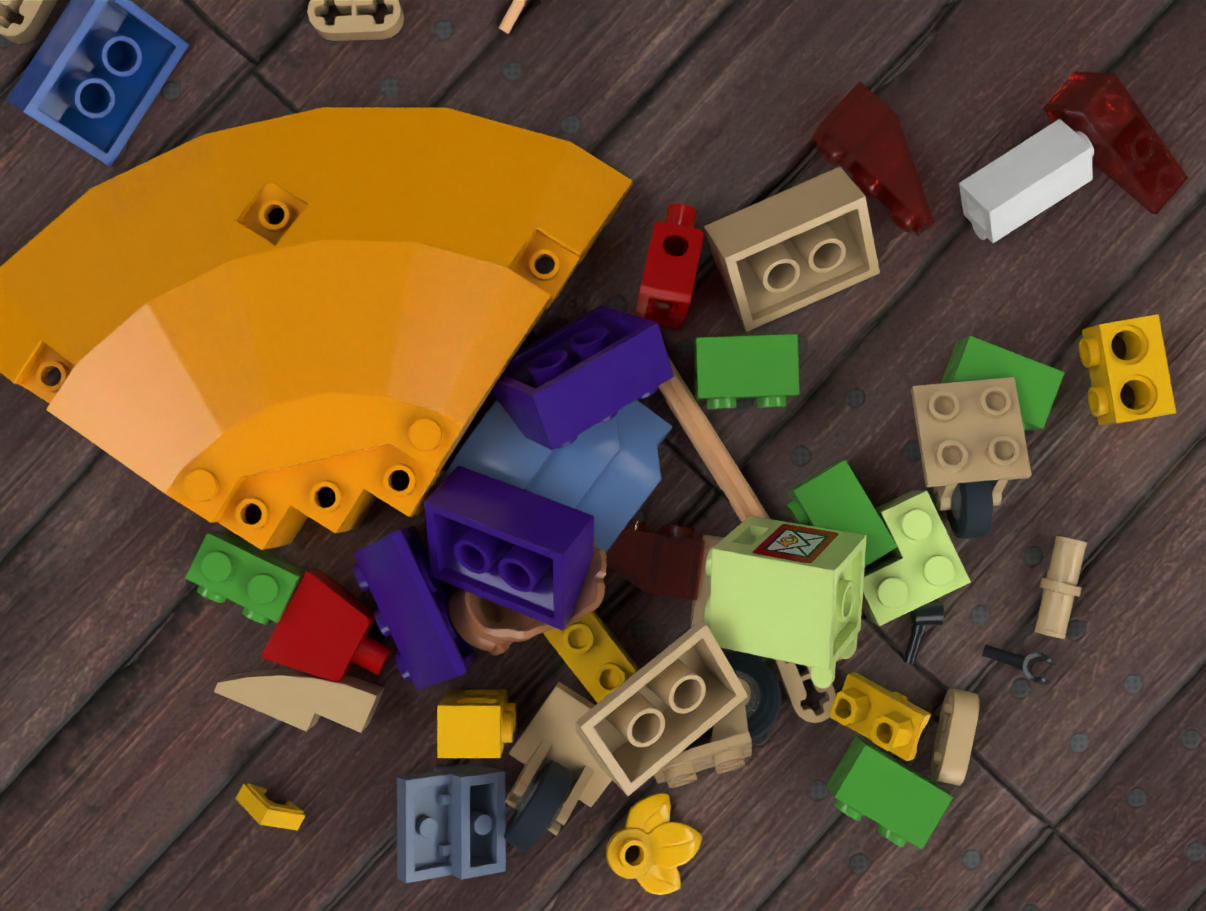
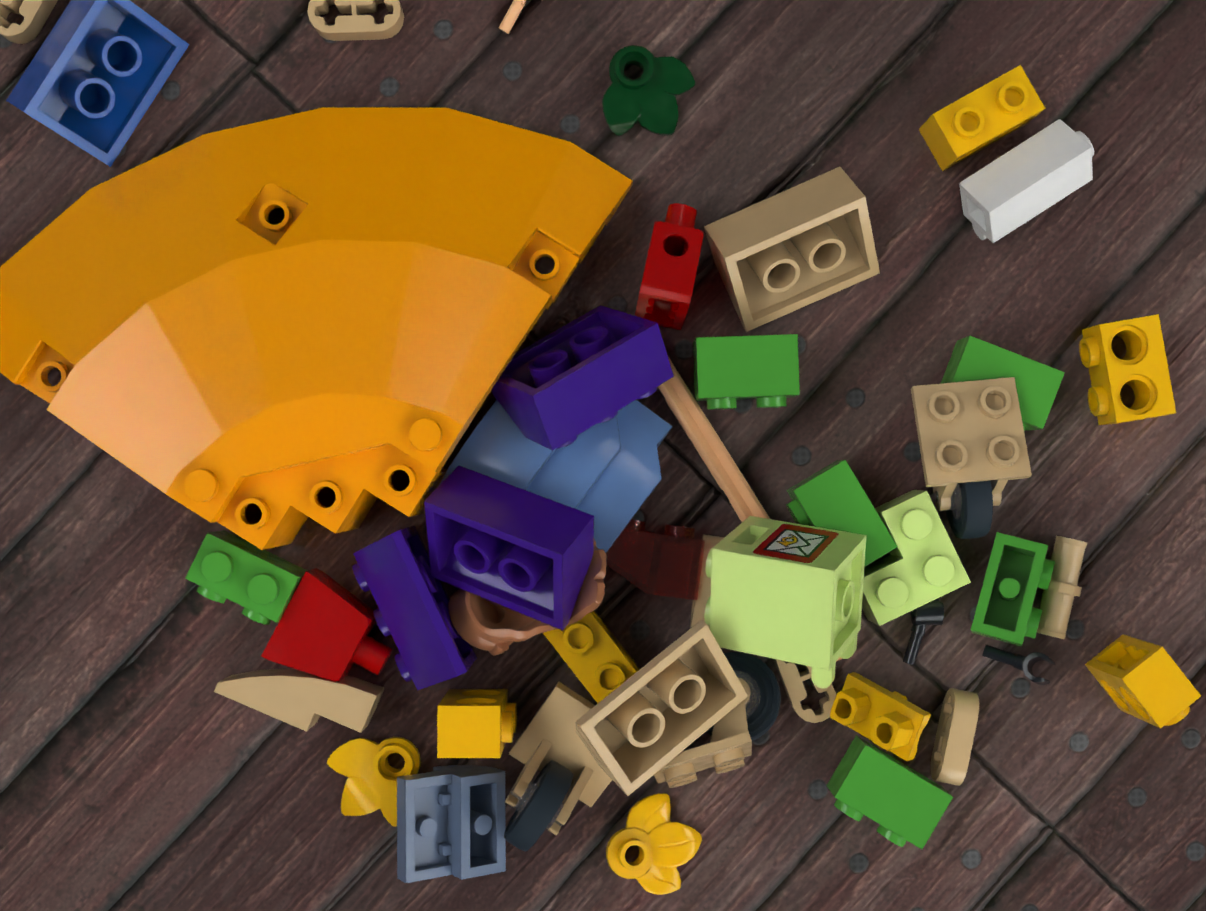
(268, 812): yellow tile -> none
(370, 777): none -> yellow plate
(646, 99): none -> dark green plate
(872, 147): clear red slope -> none
(981, 118): none -> yellow brick
(1010, 589): none -> bright green brick
(1121, 137): clear red slope -> none
(1144, 681): none -> yellow brick

